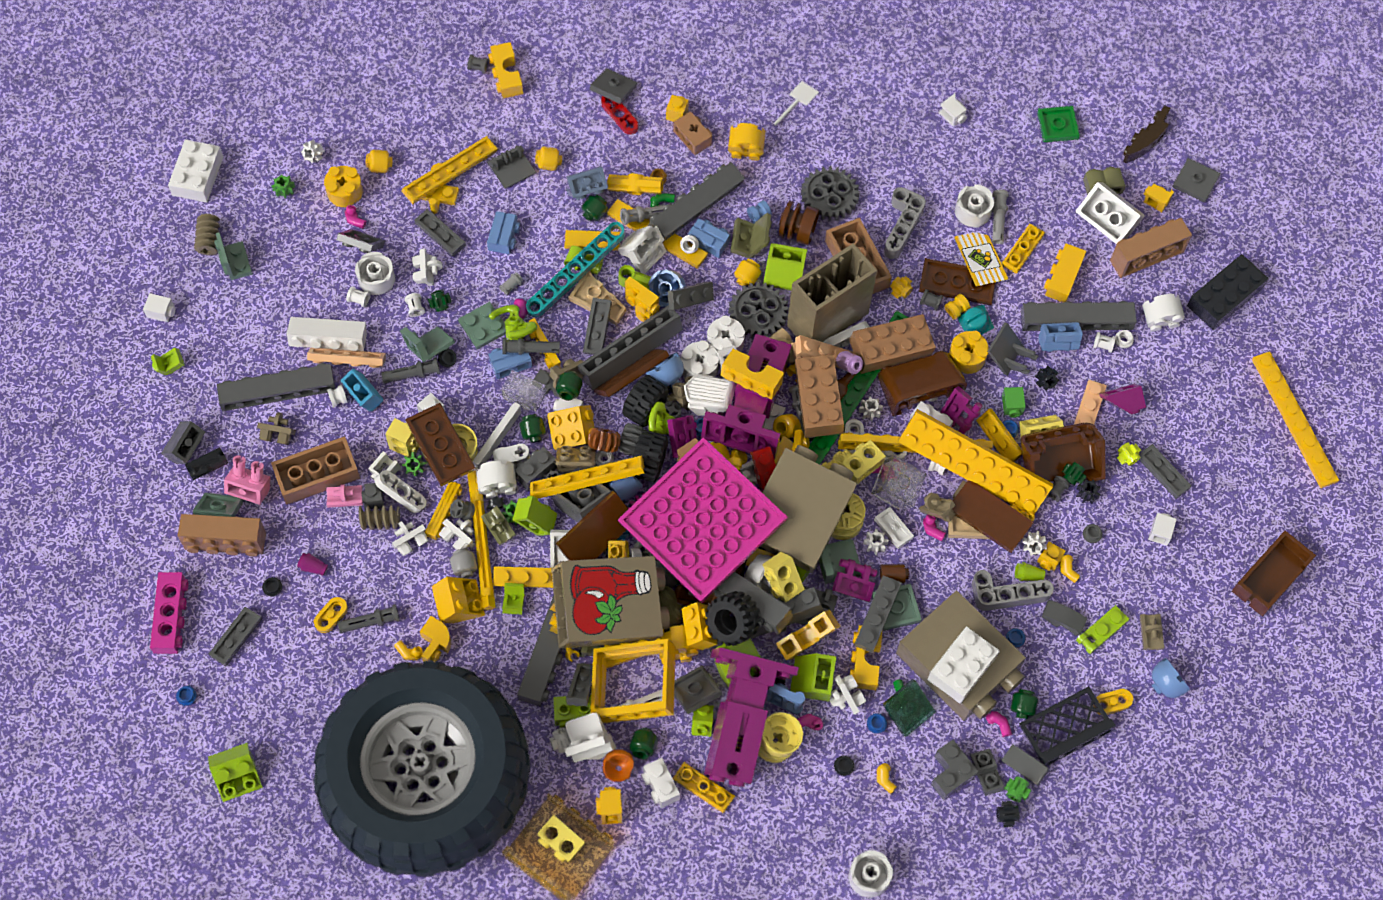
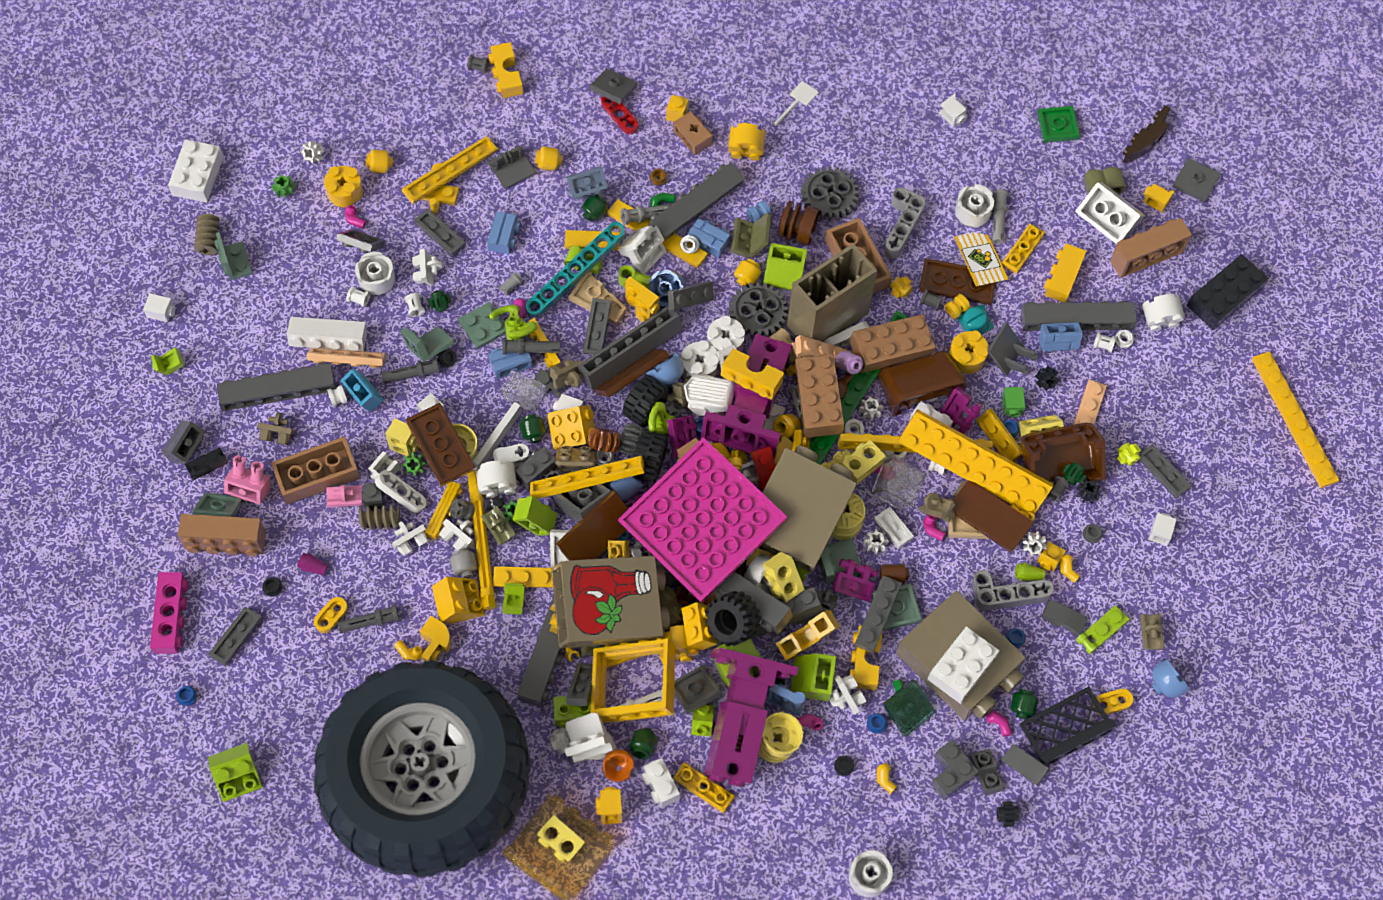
(569, 385): dark green head -> none
(635, 184): yellow piece -> none
(1017, 789): bright green gear -> none
(1126, 398): magenta slope -> none
(1273, 573): reddish brown piece -> none

